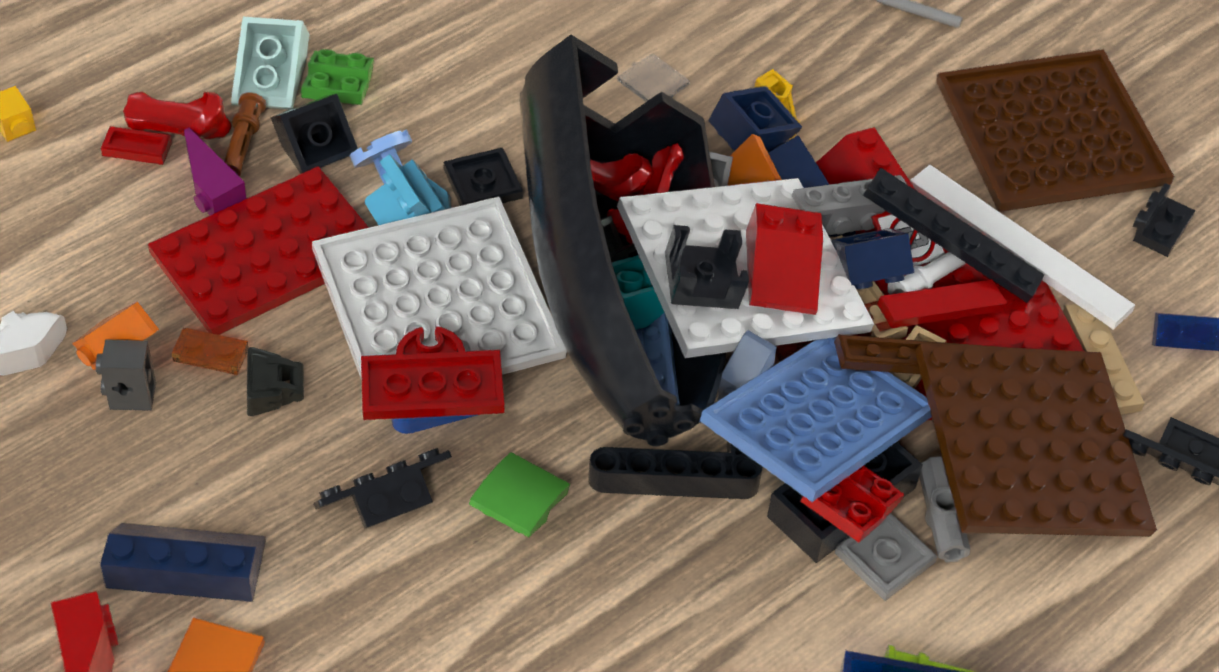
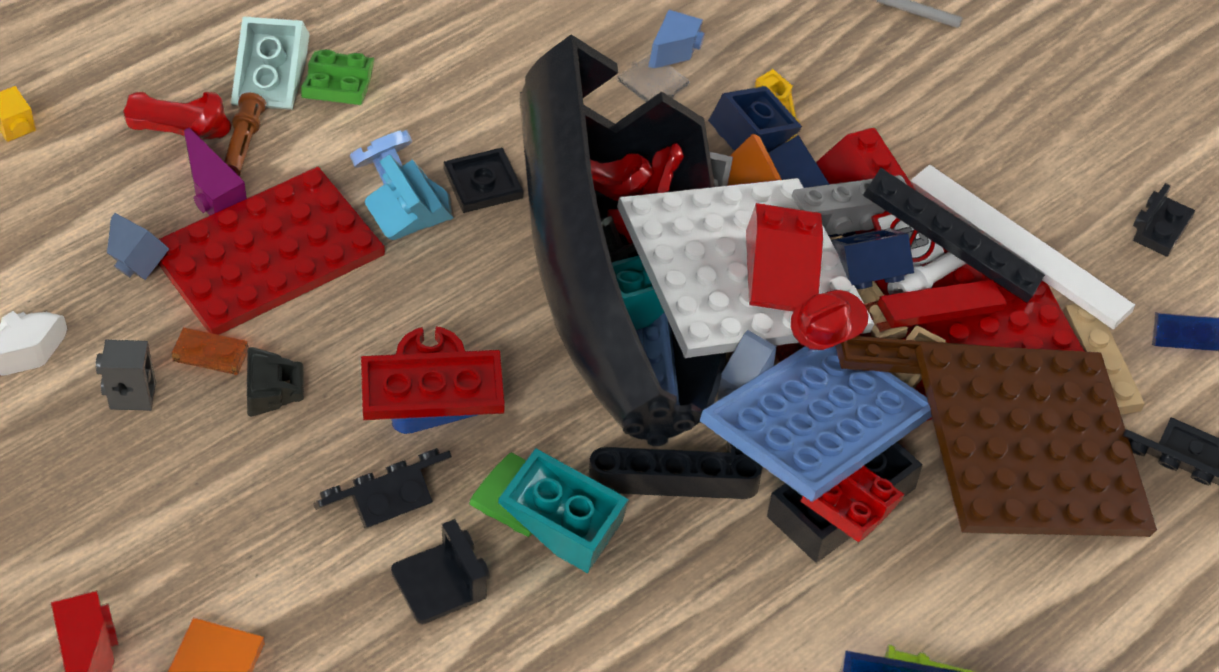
(126, 324): orange slope -> none
(133, 247): none -> sand blue slope
(136, 145): red tile -> none
(182, 561): dark blue slope -> none
(315, 133): black slope -> none
(442, 271): white plate -> none
(442, 576): none -> black bracket
(564, 509): none -> teal slope
(676, 39): none -> medium blue slope
(705, 274): black panel -> none
(829, 319): none -> red piece
(887, 557): light grey tile -> none
(946, 530): light grey piece -> none
(1053, 130): reddish brown plate -> none

